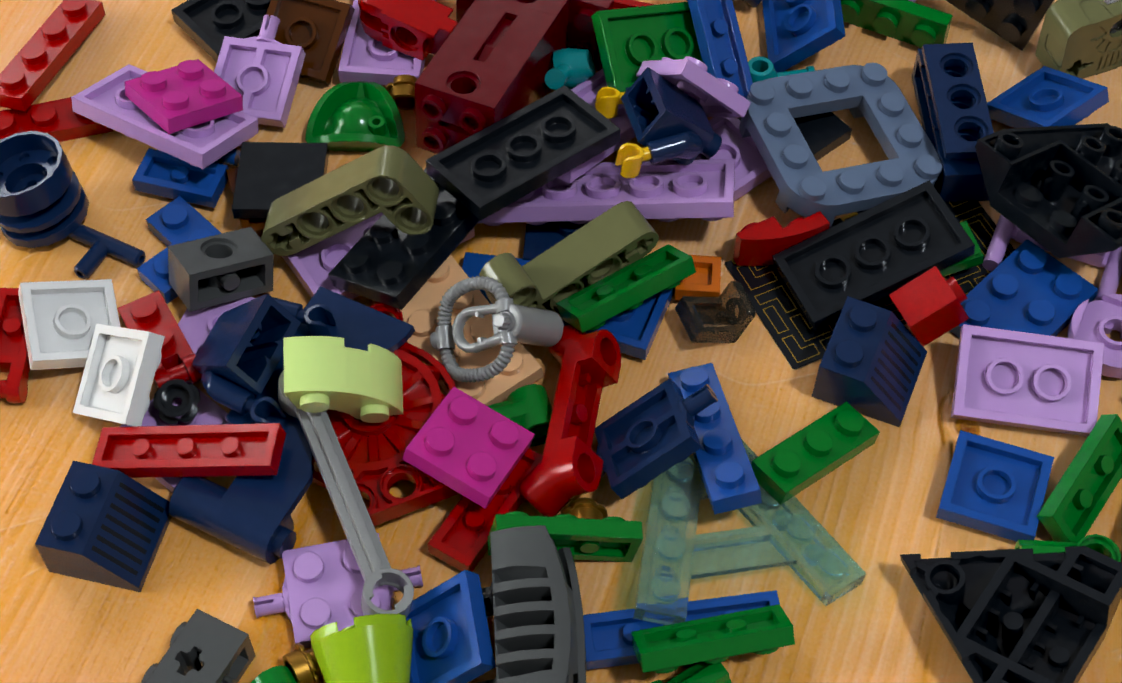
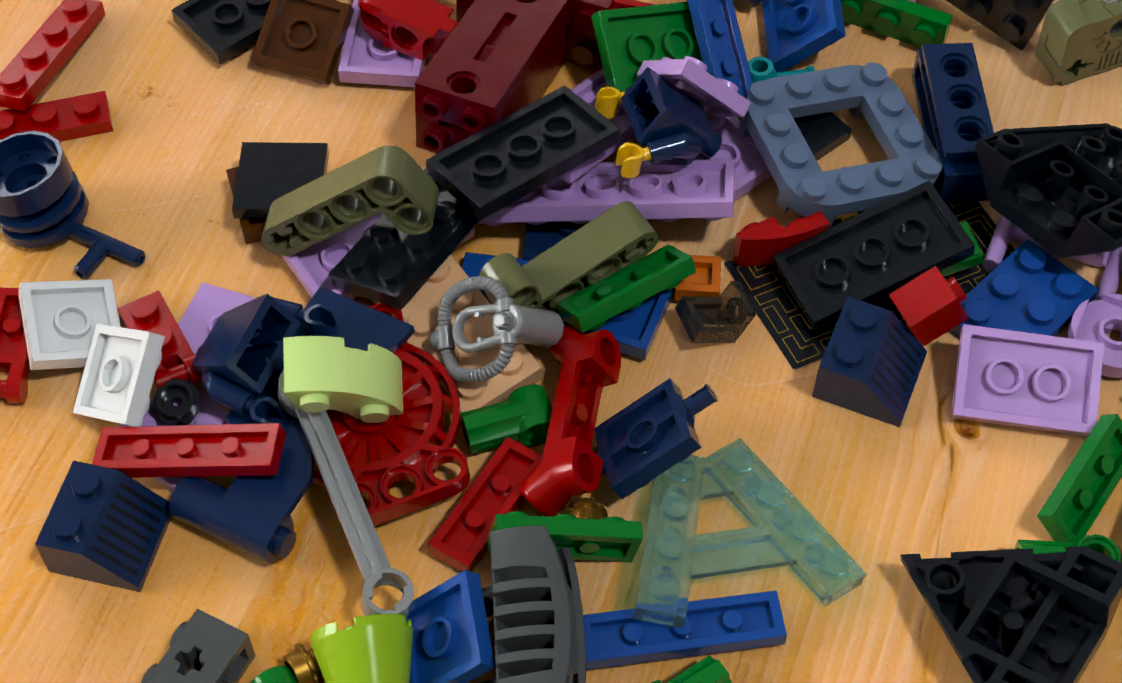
(172, 225): blue plate -> none
(173, 177): blue plate -> none
(183, 96): dark pink plate -> none
(197, 145): lavender plate -> none
(220, 268): dark grey brick -> none
(262, 72): lavender plate -> none
(324, 588): lavender plate -> none
(356, 118): green hat -> none
(403, 91): pearl gold plate -> none
(468, 447): dark pink plate -> none
(570, 68): teal bar -> none
(712, 639): green plate -> none
(722, 458): blue plate -> none
(813, 452): green plate -> none
(995, 487): blue plate -> none
(1047, 100): blue plate -> none

